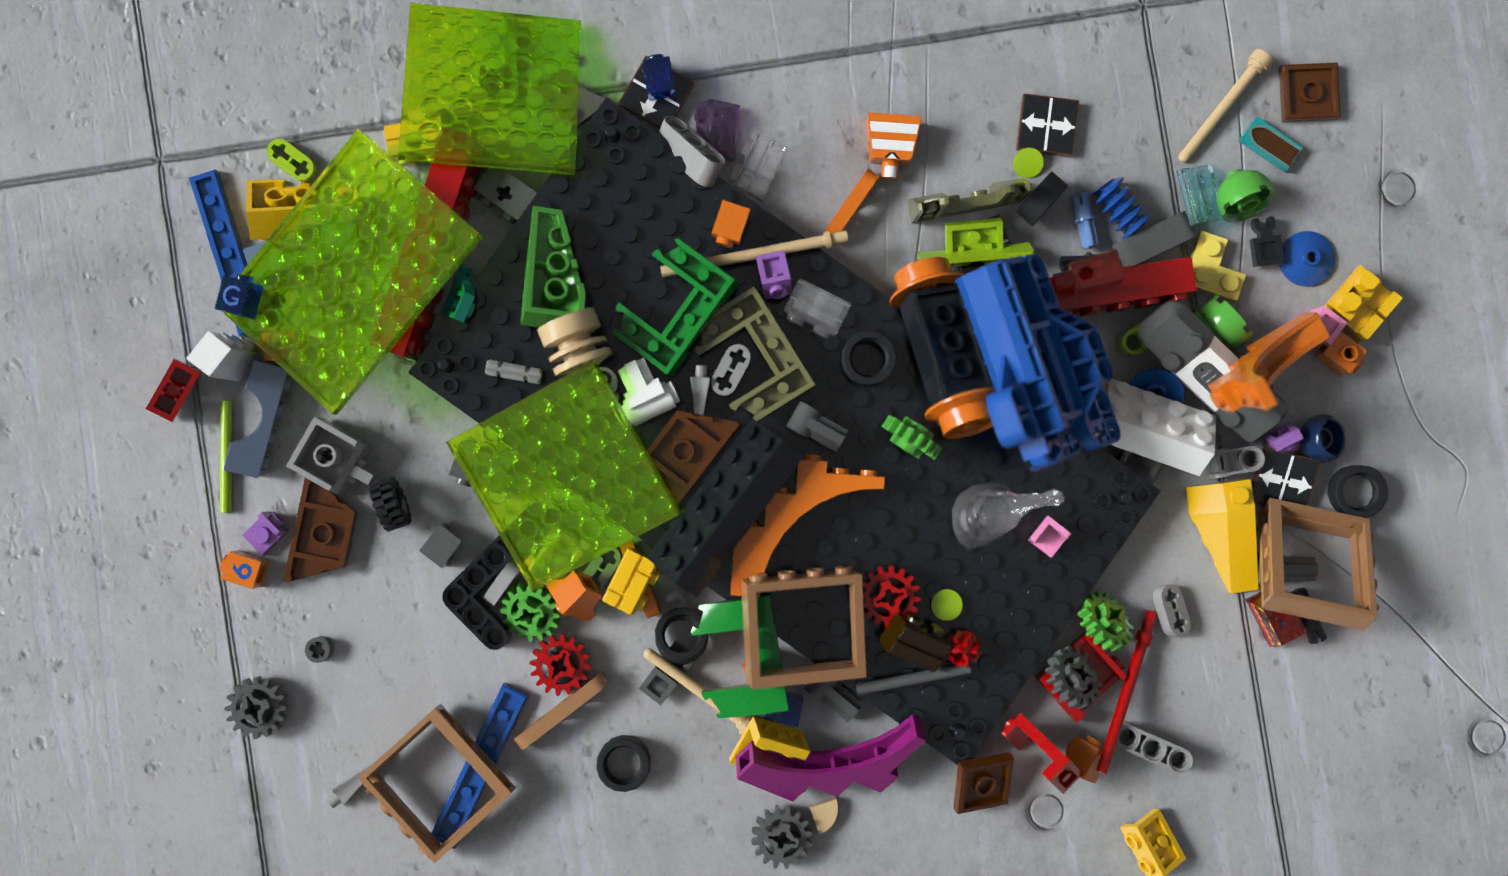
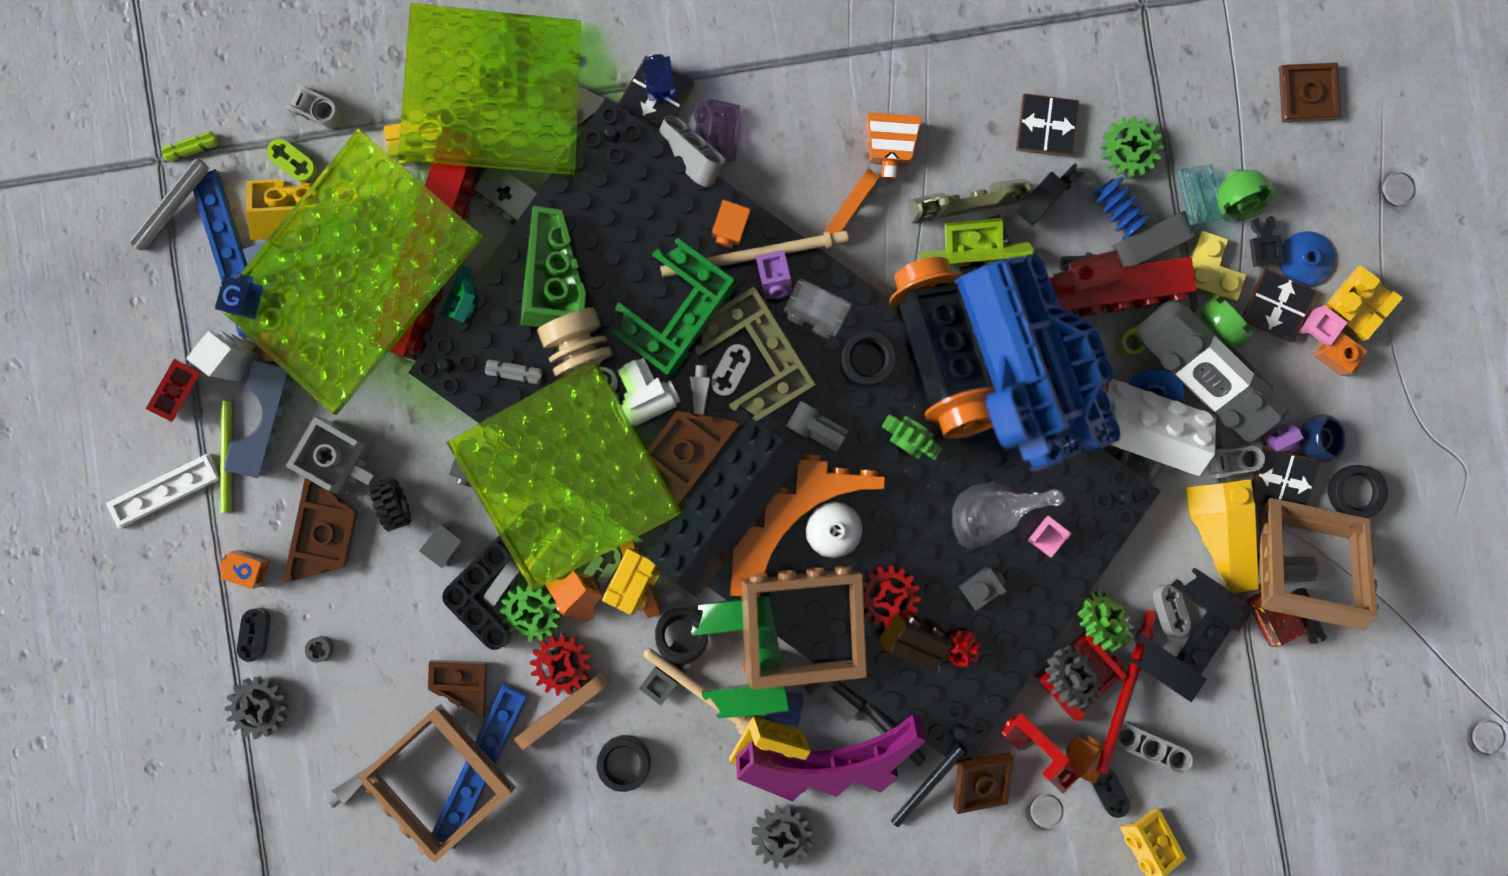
(164, 491): none -> white tile
(169, 204): none -> light grey axle
(189, 146): none -> lime axle
(247, 633): none -> black beam
(266, 531): medium lavender bracket -> none
(312, 106): none -> light grey piece
(460, 683): none -> reddish brown wing
(759, 166): clear brick -> none
(819, 525): none -> white cylinder
(824, 814): tan tile -> none
(883, 725): none -> dark grey axle
(911, 679): dark grey bar -> none
(929, 784): none -> black bar
(946, 604): lime sticker -> none
(983, 587): none -> dark grey bracket
(1028, 162): lime sticker -> none
(1071, 175): none -> black bush
(1085, 221): medium blue axle -> none
(1117, 790): none -> black beam
(1134, 134): none -> bright green gear
(1222, 614): none -> black wedge
(1257, 63): tan piece -> none
(1267, 358): orange arch -> none
(1270, 144): tile -> none
(1278, 305): none -> black tile

